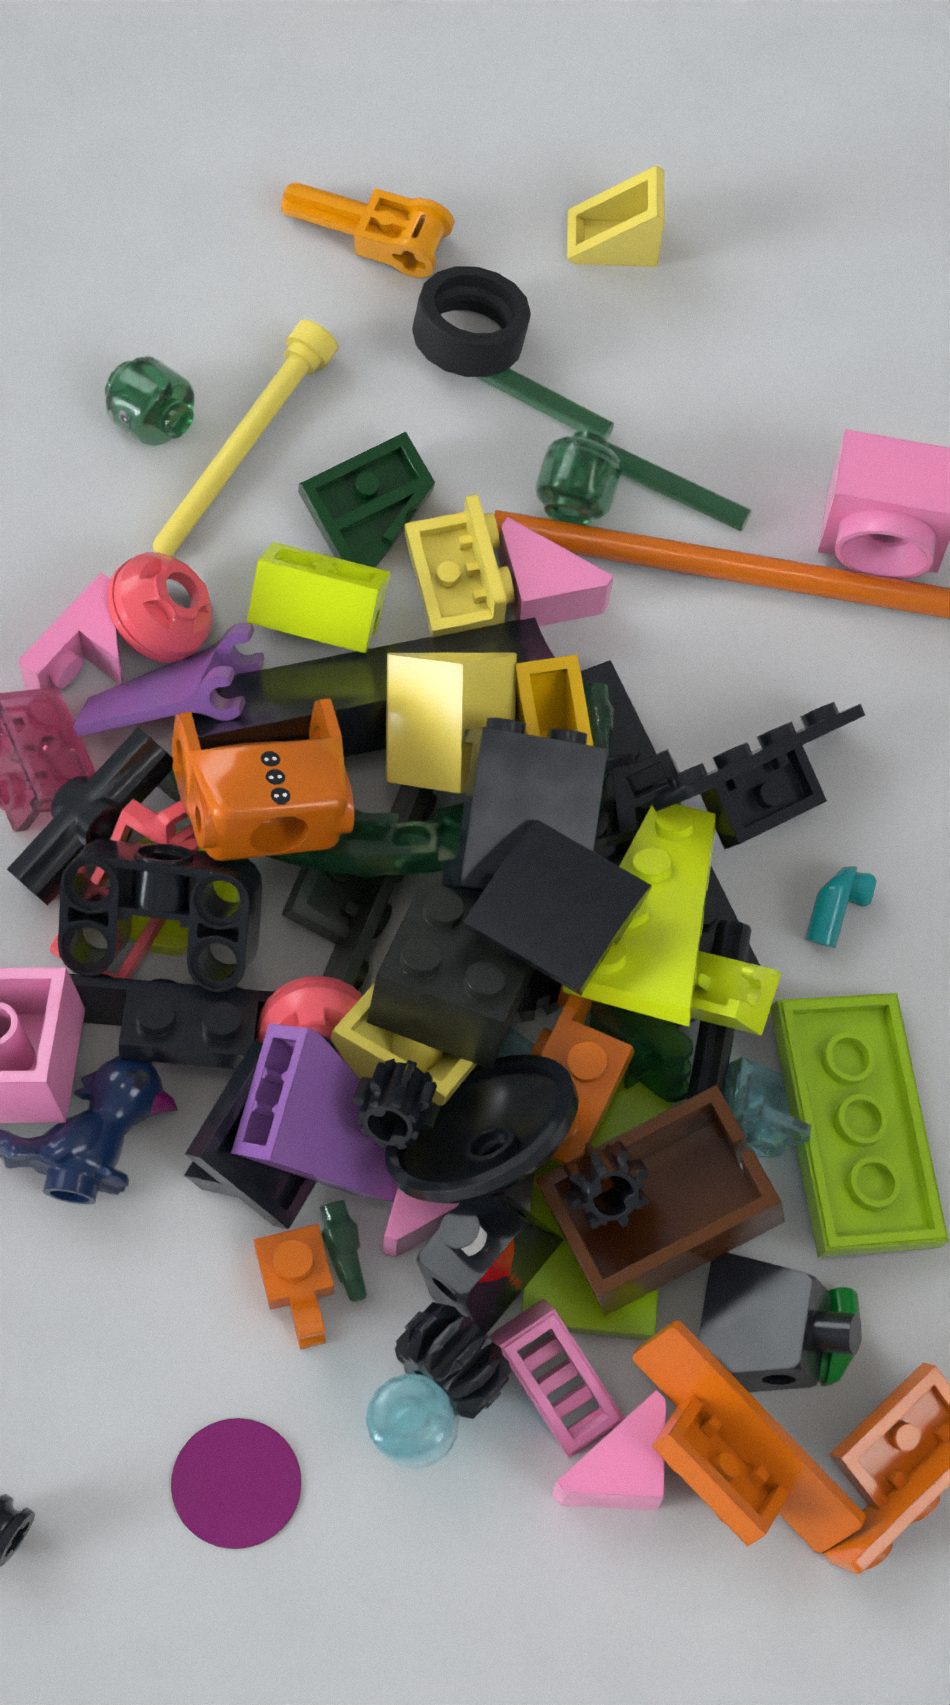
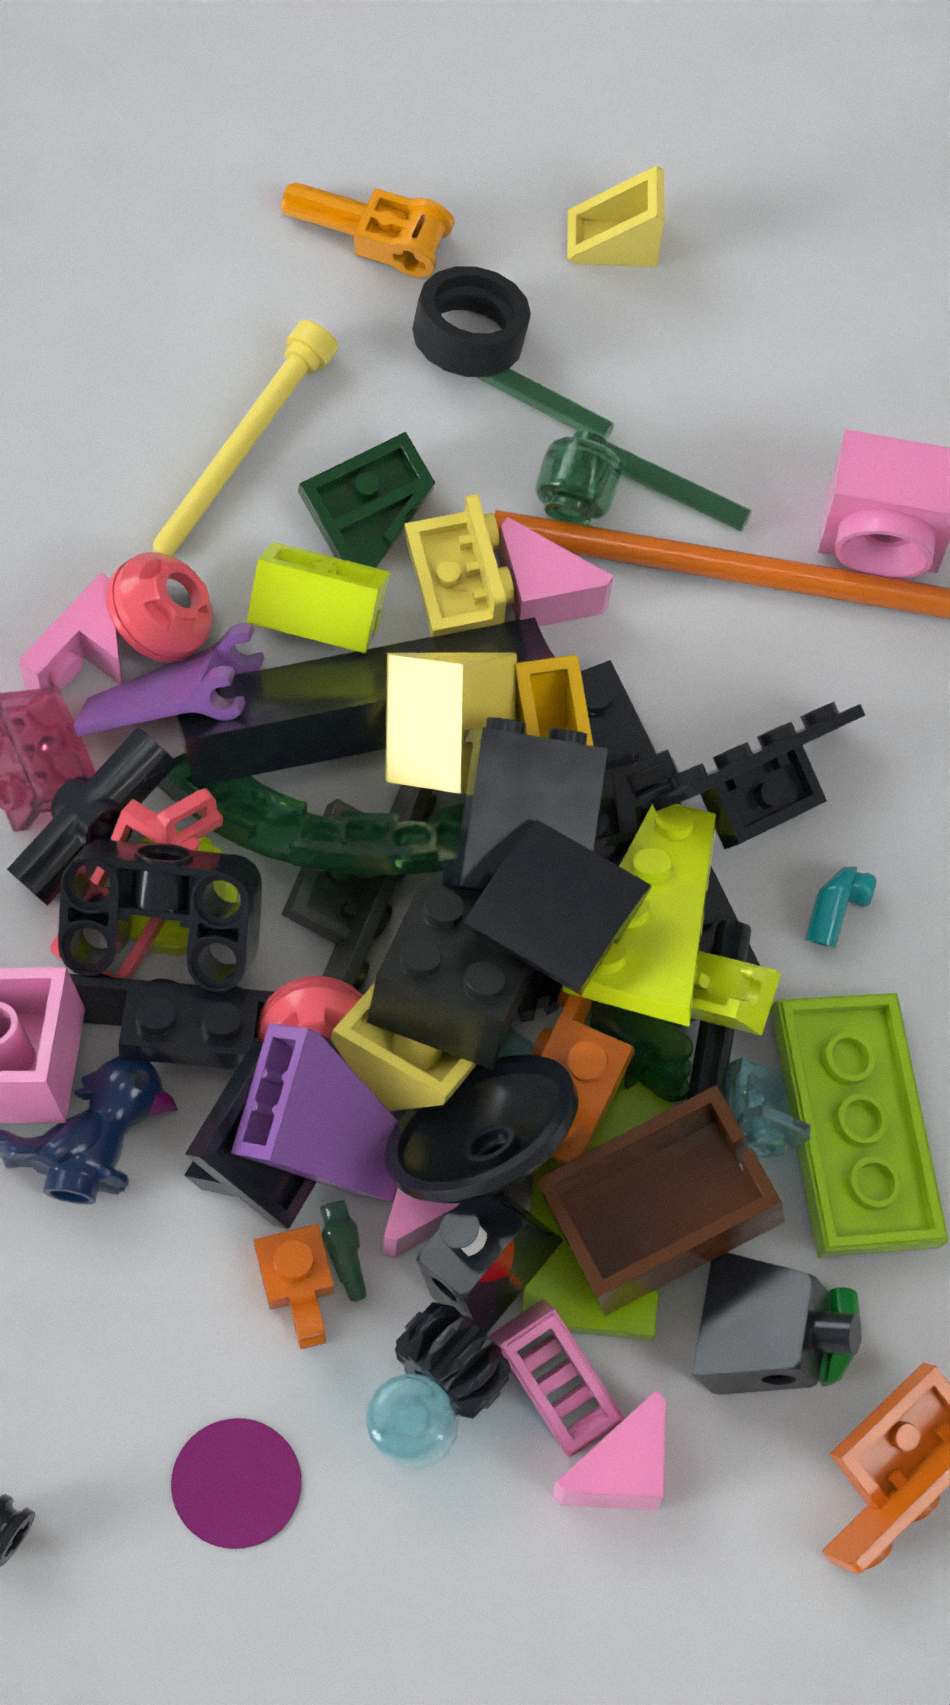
(149, 400): clear green head -> none
(265, 794): orange piece -> none
(396, 1104): black gear -> none
(600, 716): clear green piece -> none
(625, 1179): black gear -> none
(737, 1450): orange bracket -> none

